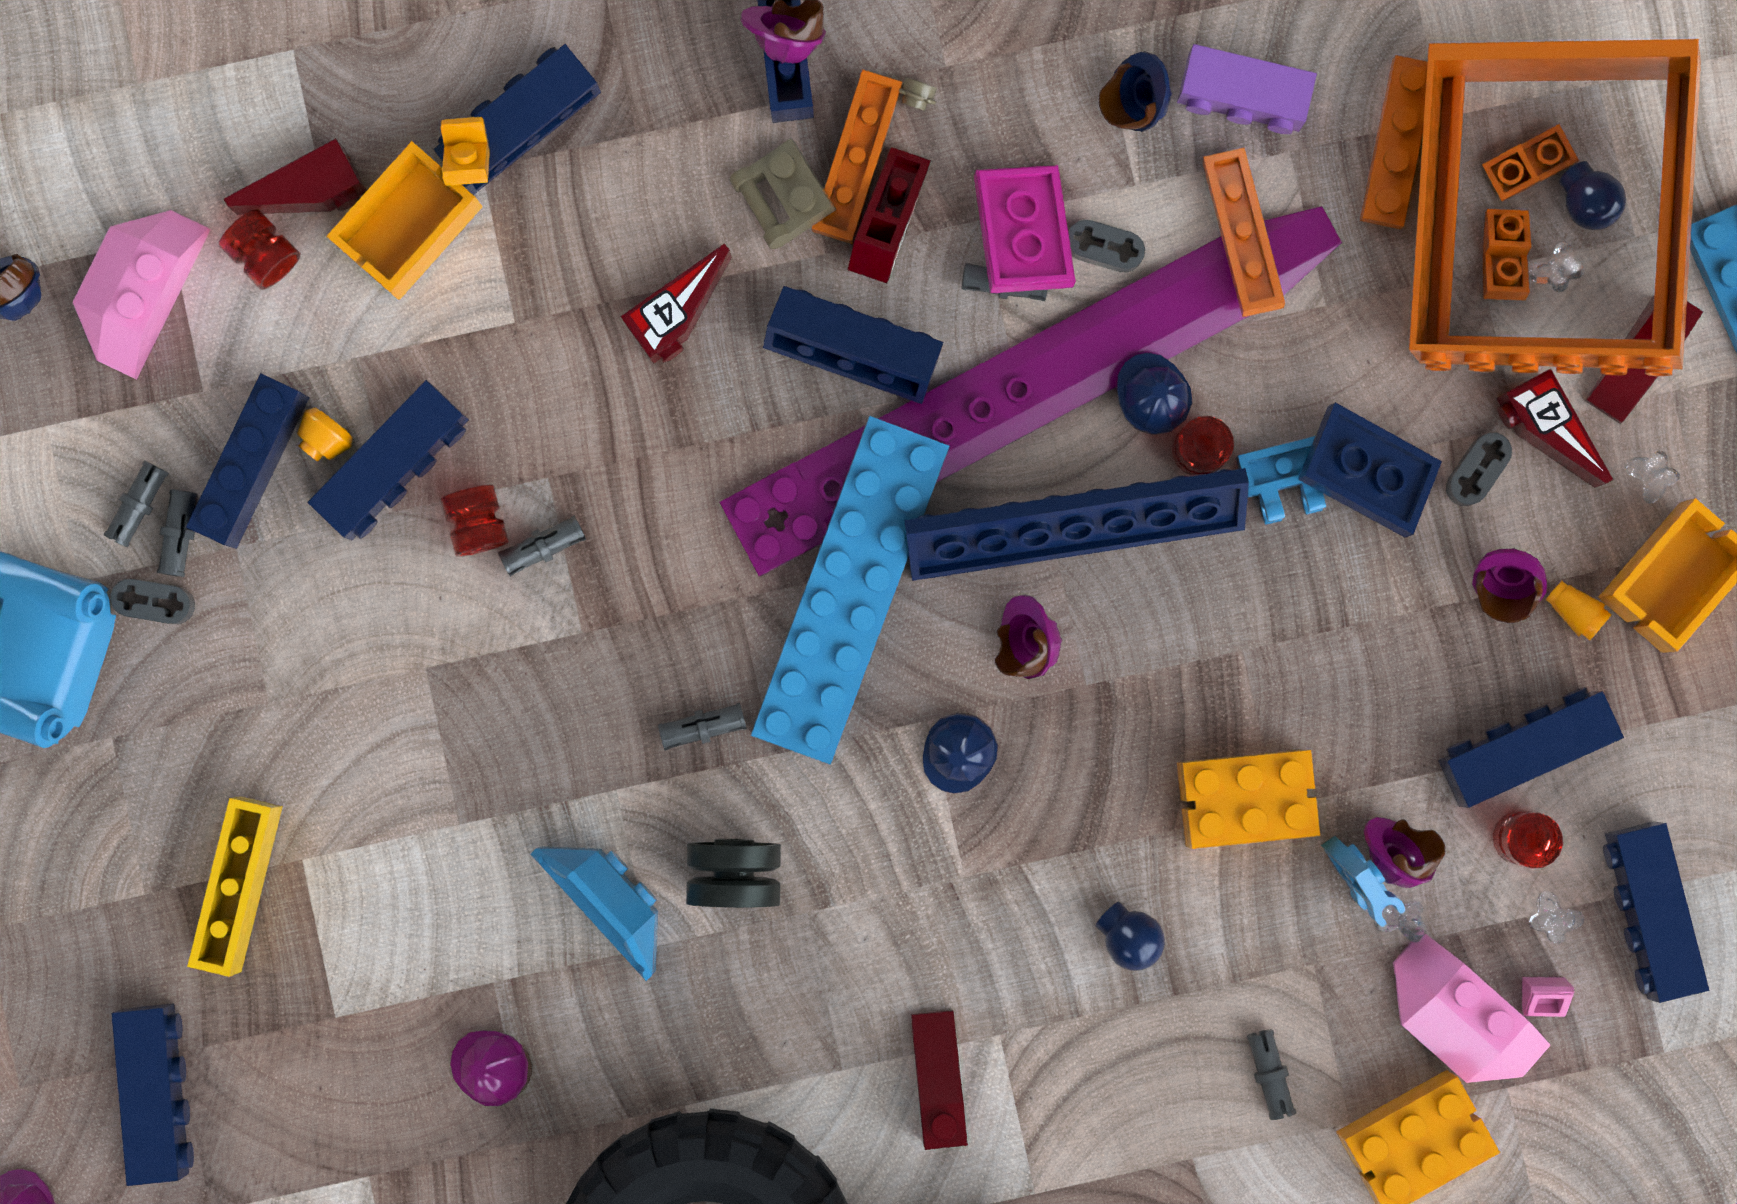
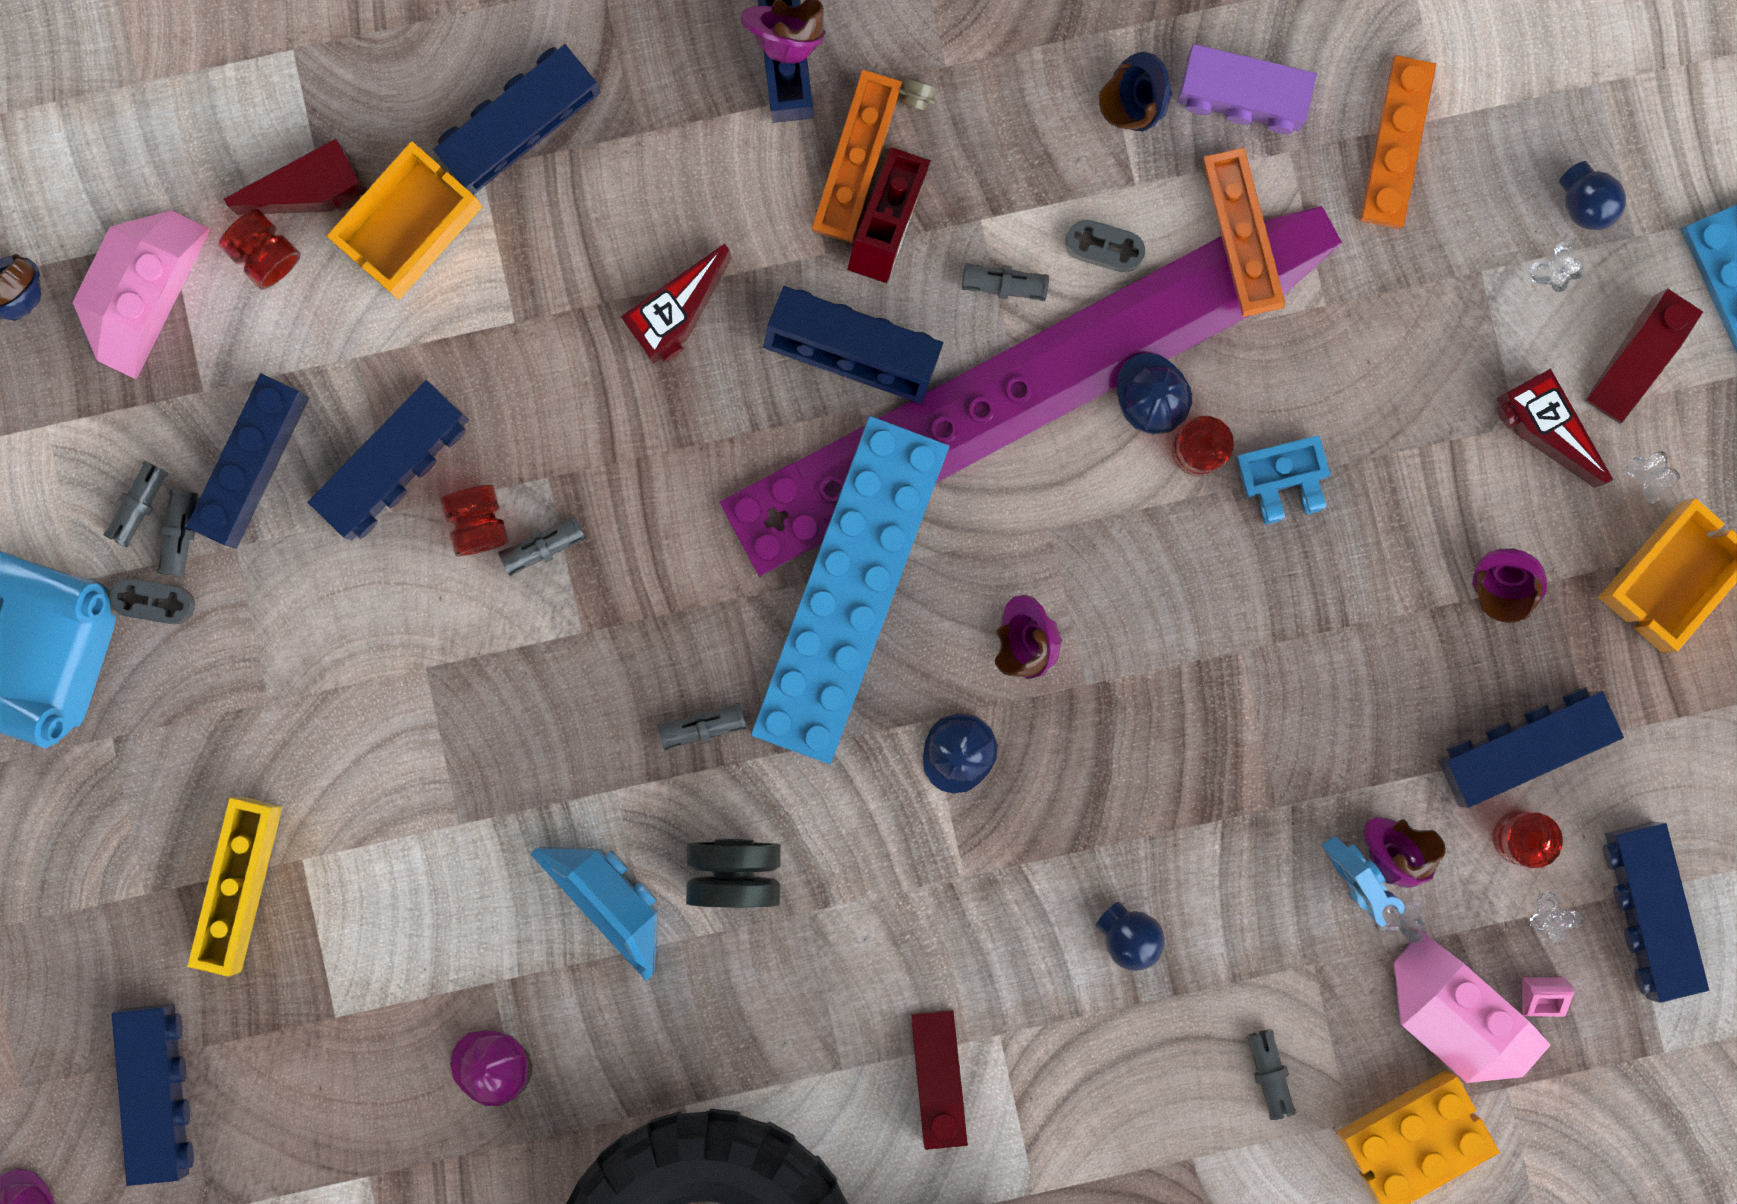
(322, 435): light orange cone -> none
(465, 151): light orange bracket -> none
(795, 188): dark tan plate -> none
(1024, 229): dark pink tile -> none
(1077, 524): dark blue plate -> none
(1248, 799): light orange piece -> none
(1370, 470): dark blue plate -> none
(1447, 72): orange door -> none
(1487, 474): dark grey beam -> none
(1505, 254): orange slope -> none
(1530, 163): orange slope -> none
(1580, 611): light orange cone -> none

